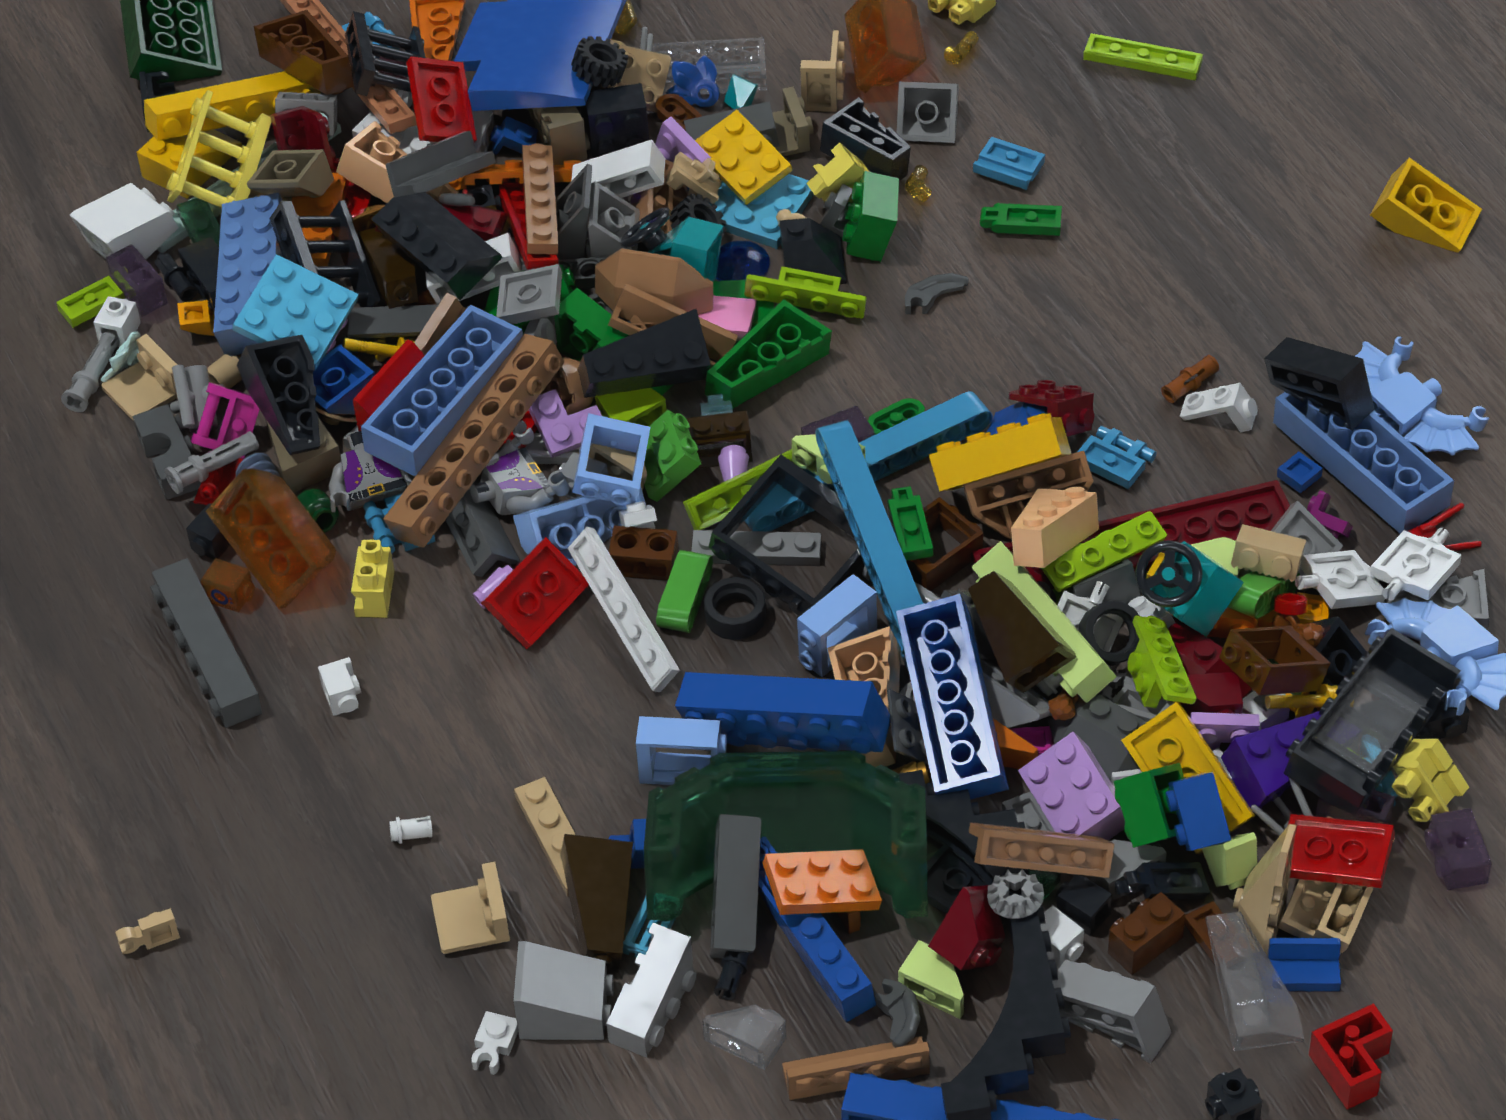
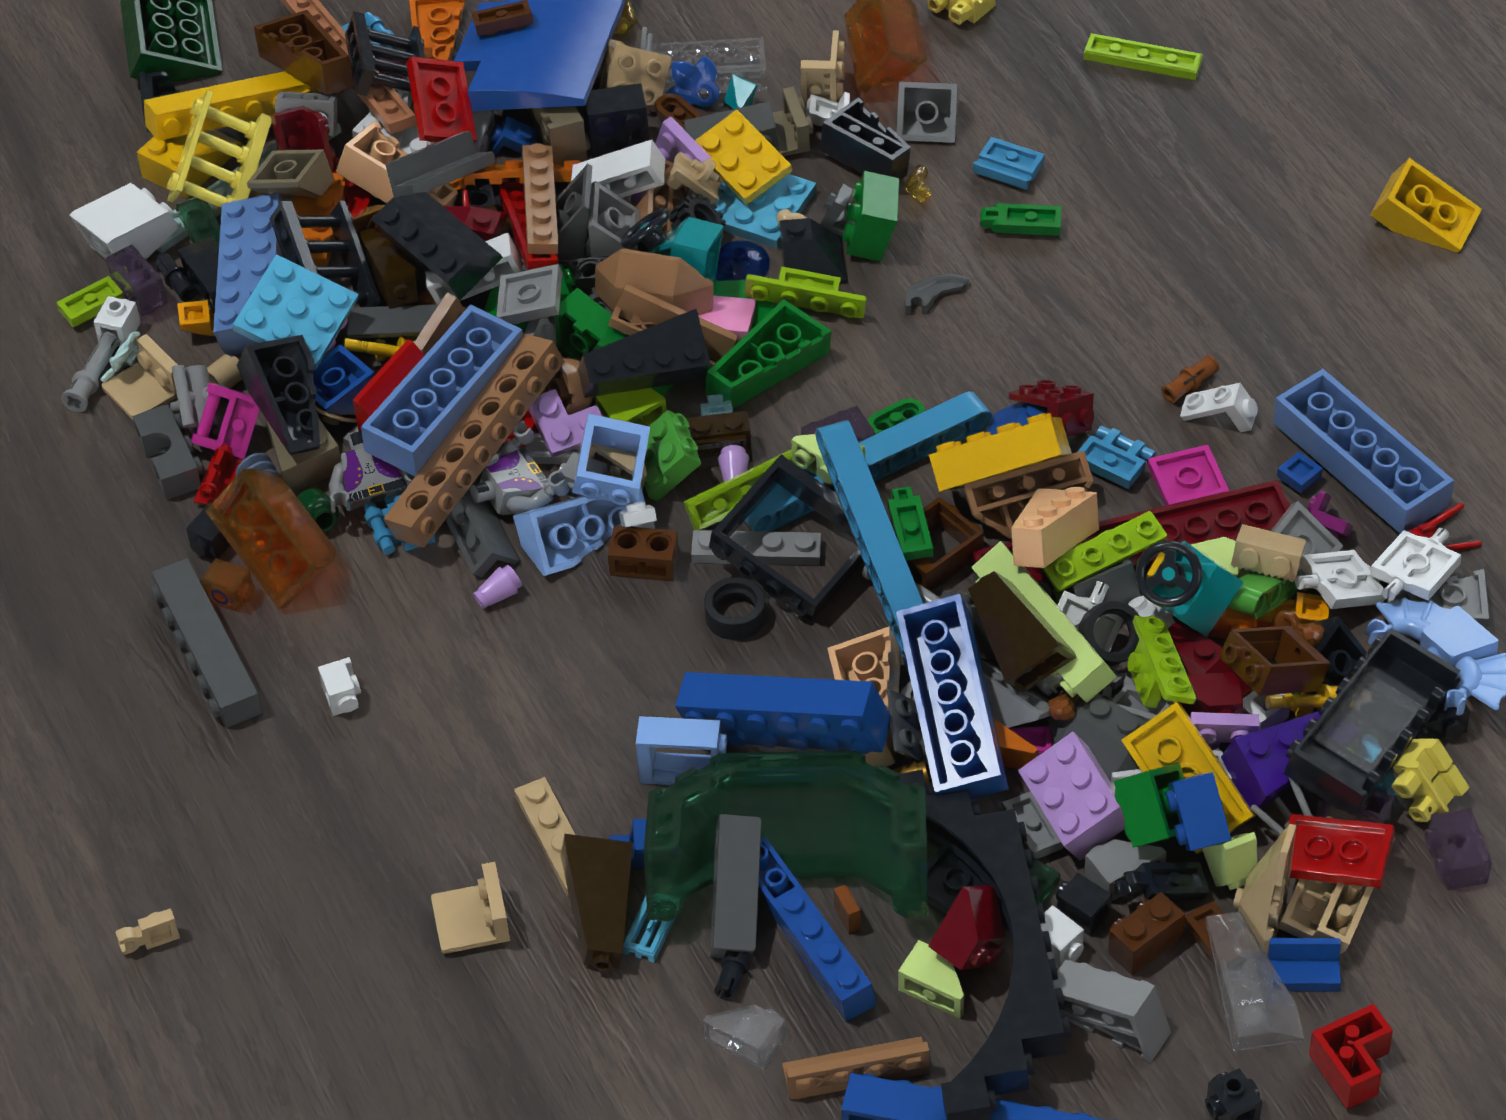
(199, 467): light grey pin -> none
(372, 580): light yellow hips -> none
(410, 829): white pin -> none
(456, 199): dark grey piece -> none
(493, 1038): white plate -> none
(502, 17): none -> reddish brown plate
(535, 593): red plate -> none
(560, 994): light grey slope -> none
(599, 61): black tyre -> none
(623, 609): white tile -> none
(654, 993): wedge -> none
(684, 591): bright green beam -> none
(821, 108): none -> white bracket
(821, 882): orange plate -> none
(836, 618): light blue window -> none
(842, 169): light yellow hips -> none
(903, 1009): dark grey piece -> none
(962, 49): clear yellow arm -> none
(1015, 905): light grey gear -> none
(1042, 850): medium nougat fence -> none
(1186, 475): none -> dark pink plate
(1290, 604): red tile -> none
(1323, 376): black wedge -> none
(1412, 405): light blue torso -> none

